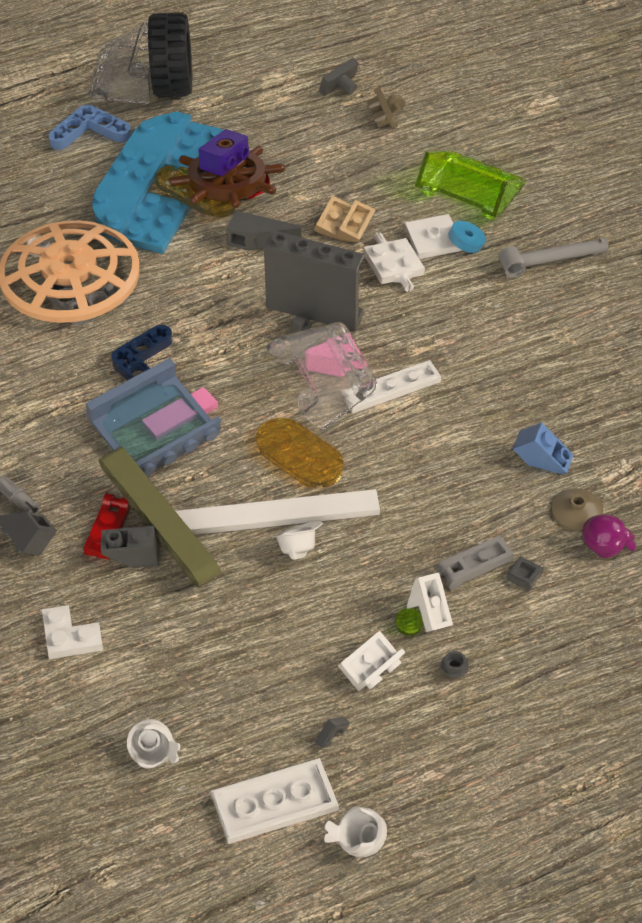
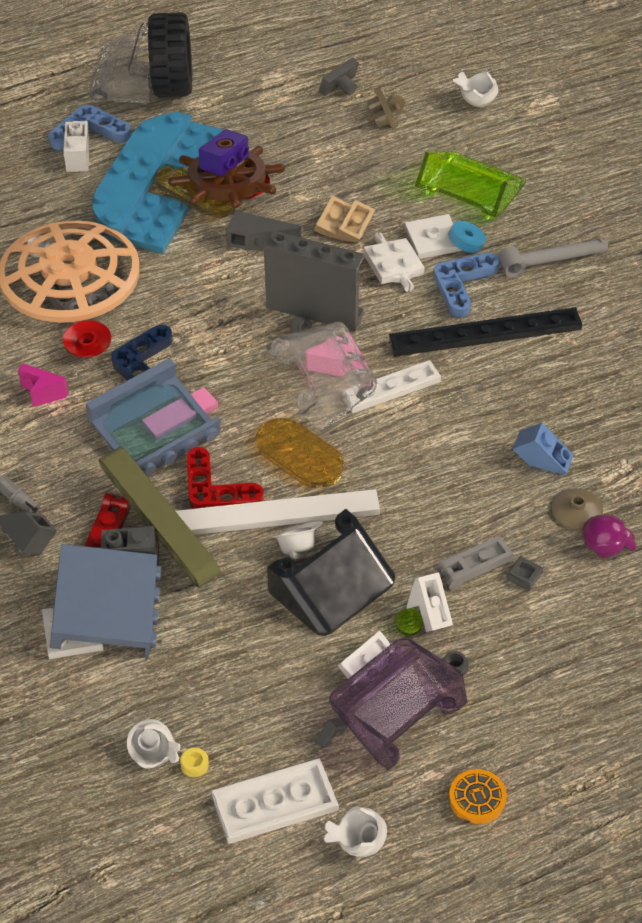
(43, 385): none -> dark pink slope
(76, 146): none -> white slope
(87, 339): none -> red dish
(106, 597): none -> sand blue panel
(194, 762): none -> light yellow tile
(211, 492): none -> red beam
(334, 581): none -> black windscreen
(395, 694): none -> windscreen
(477, 796): none -> light orange tile
(478, 90): none -> white hat
(482, 266): none -> medium blue beam
(485, 331): none -> black tile

